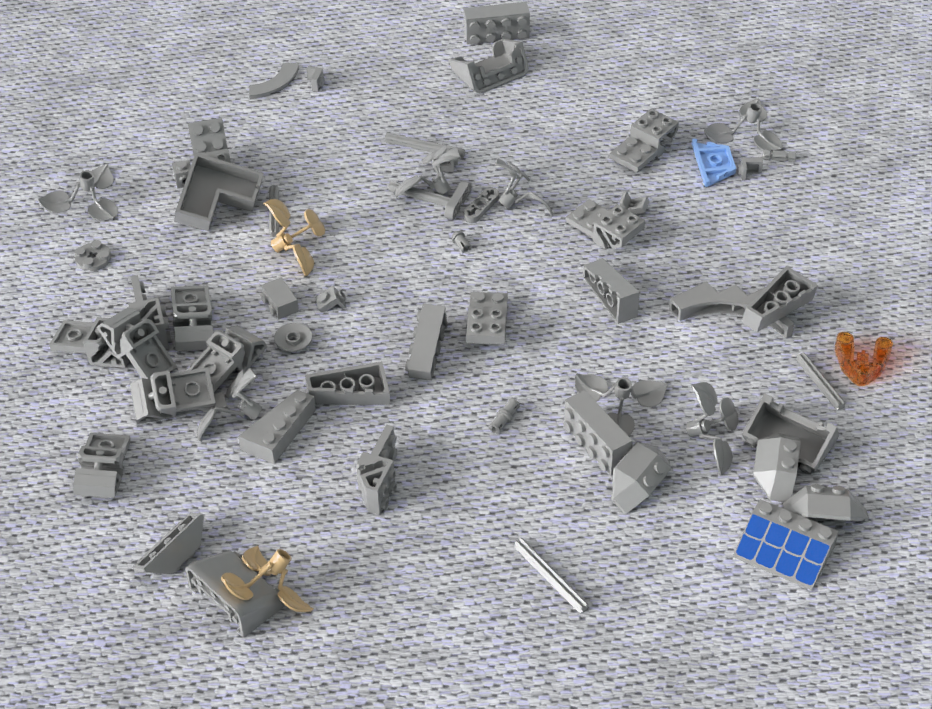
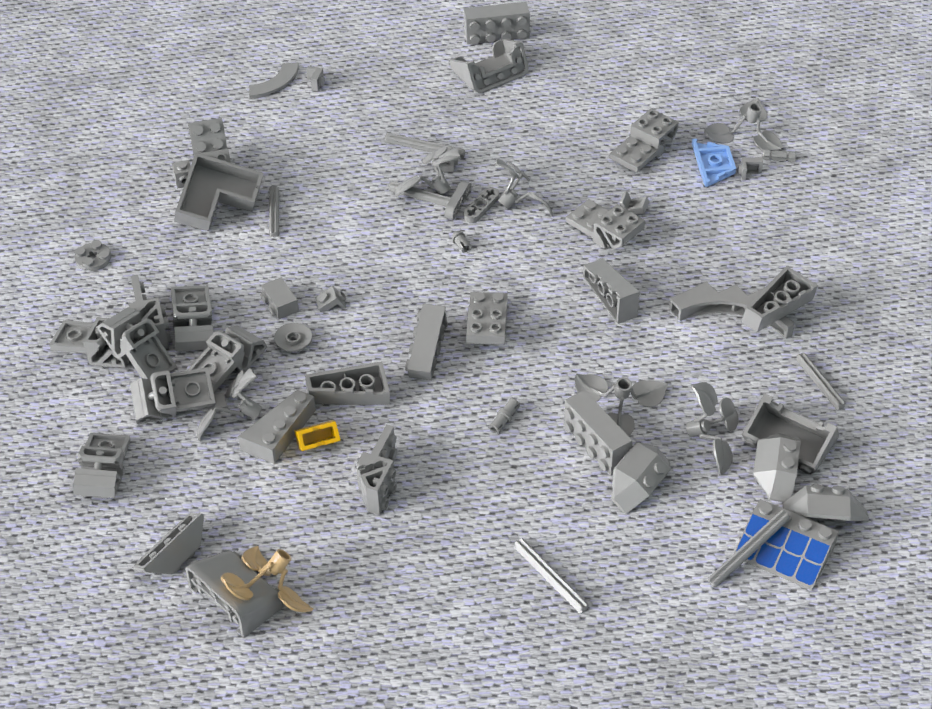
(101, 210): light grey plant -> none
(283, 241): tan plant -> none
(317, 435): none -> yellow brick
(748, 548): none -> light grey axle
(860, 370): clear orange connector -> none

